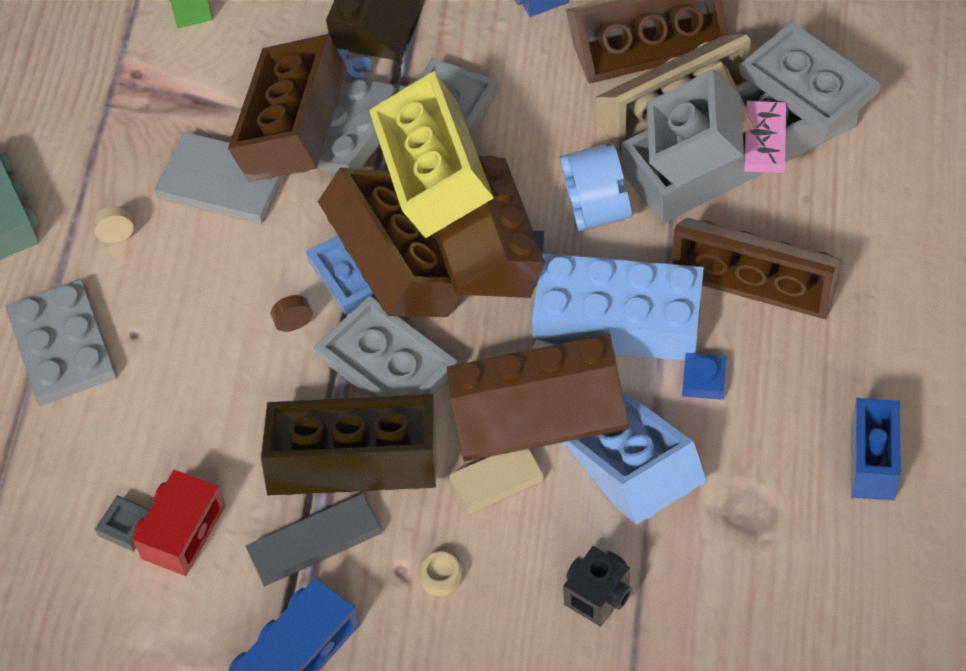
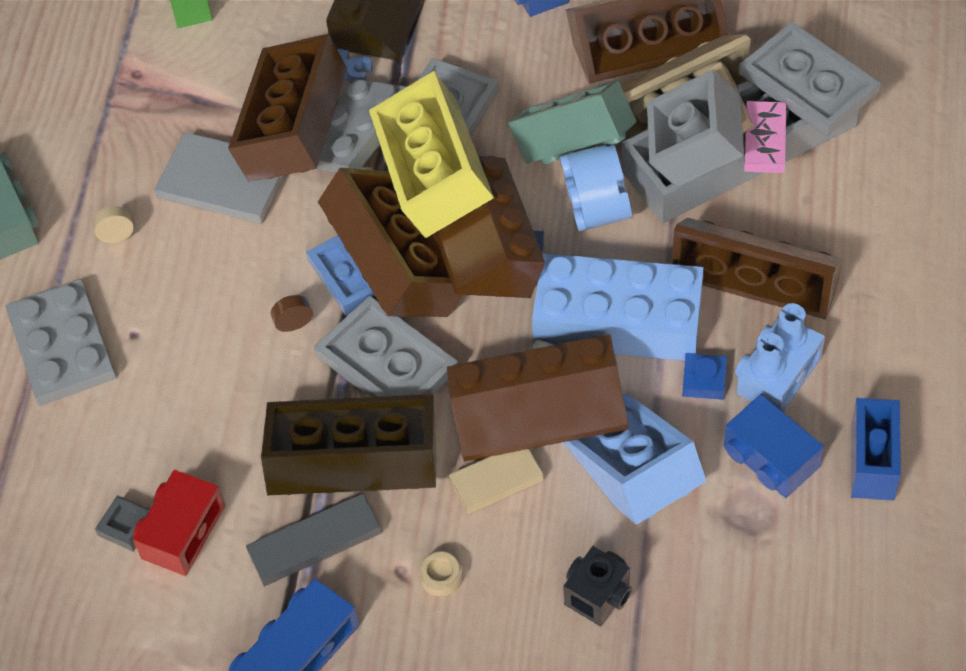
(573, 123): none -> sand green brick
(772, 446): none -> blue brick
(781, 360): none -> light blue brick

